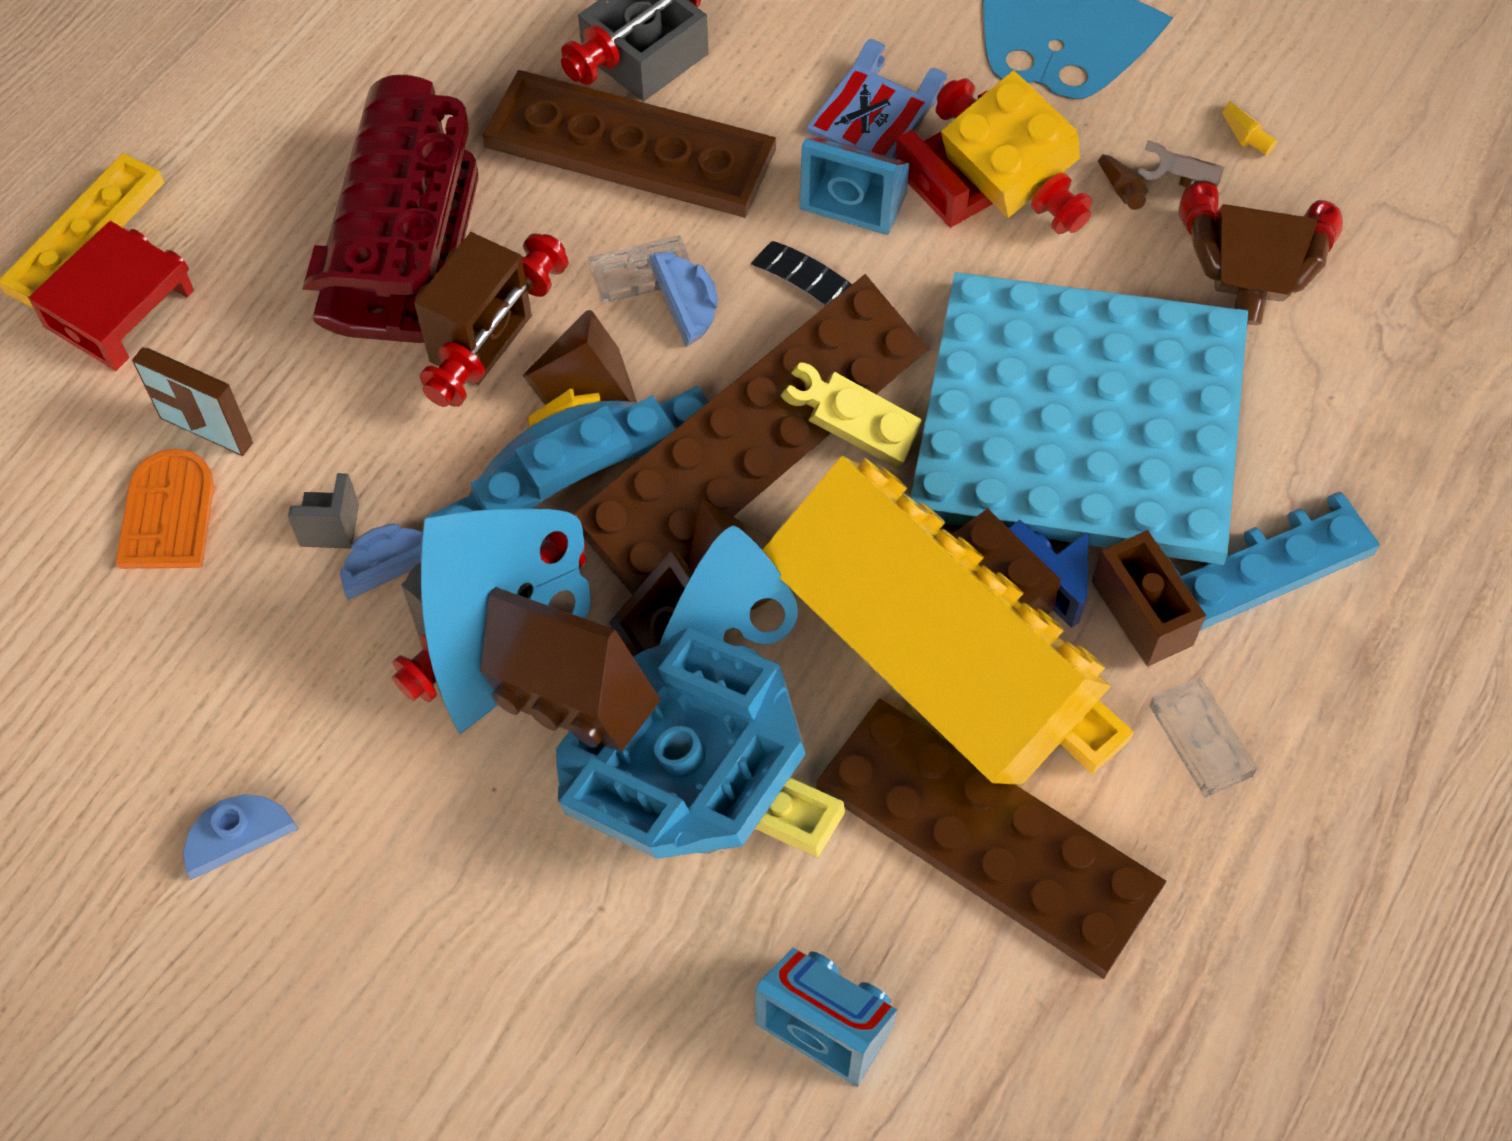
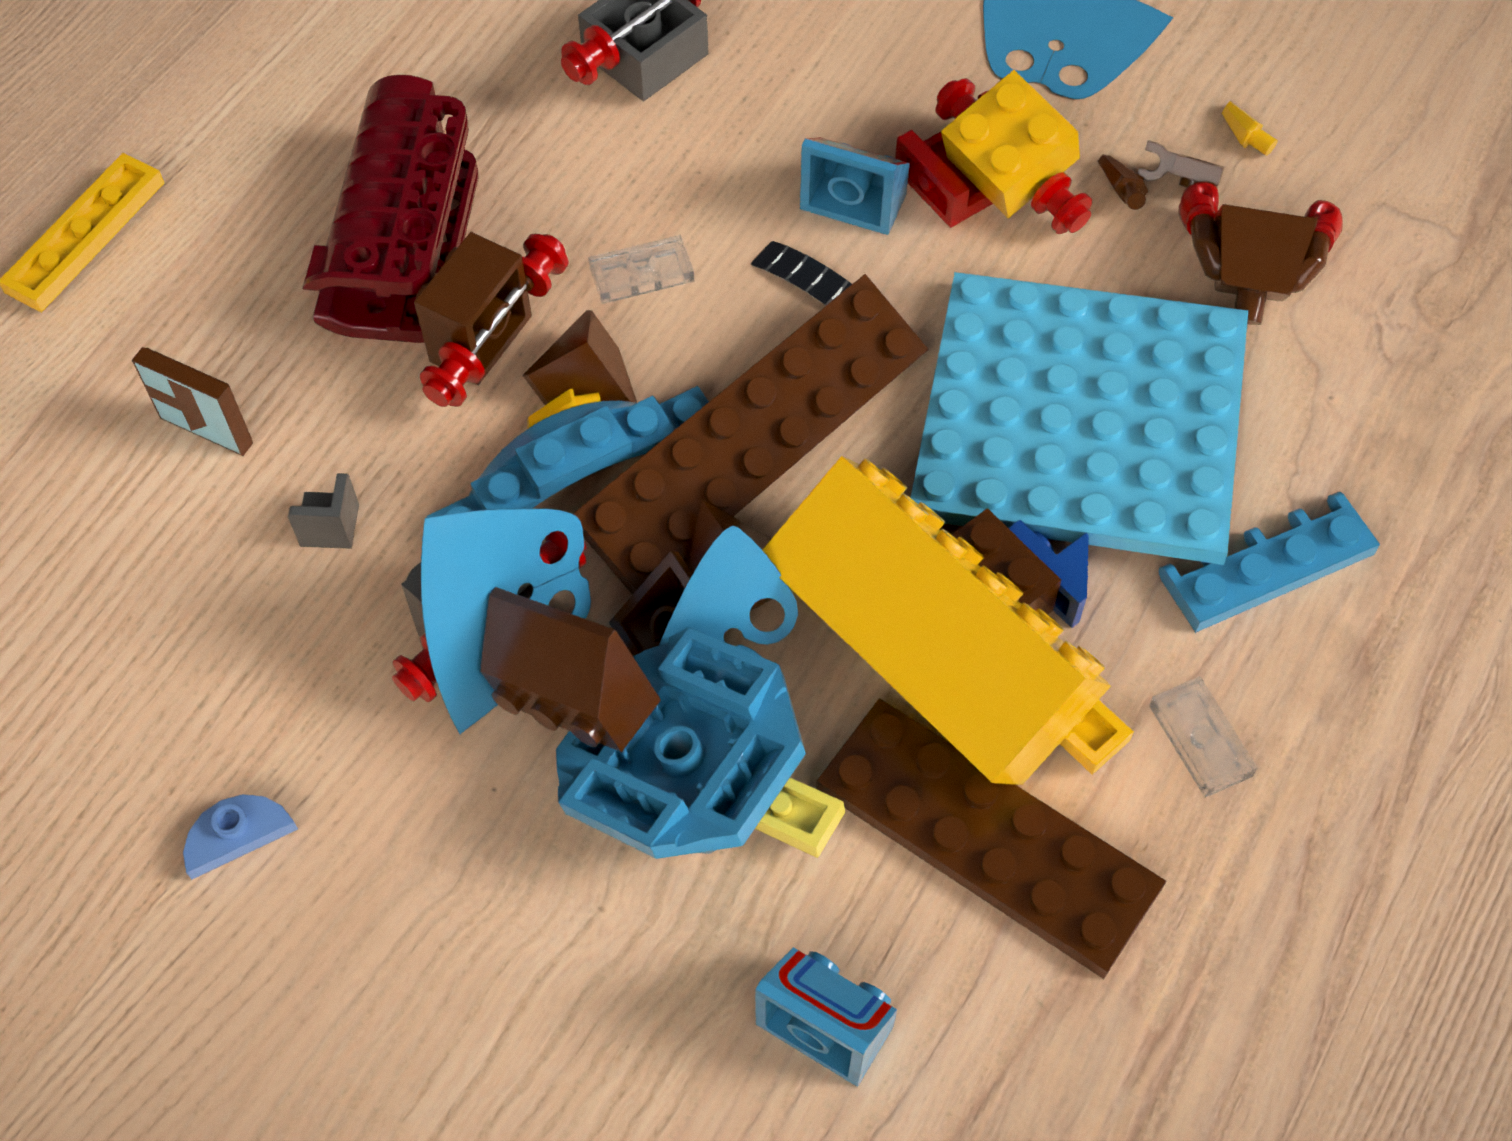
(108, 291): red panel -> none
(166, 512): orange window -> none
(380, 557): medium blue plate -> none
(630, 143): reddish brown plate -> none
(688, 294): medium blue plate -> none
(855, 414): light yellow plate -> none
(873, 110): flag -> none
(1148, 598): reddish brown brick -> none

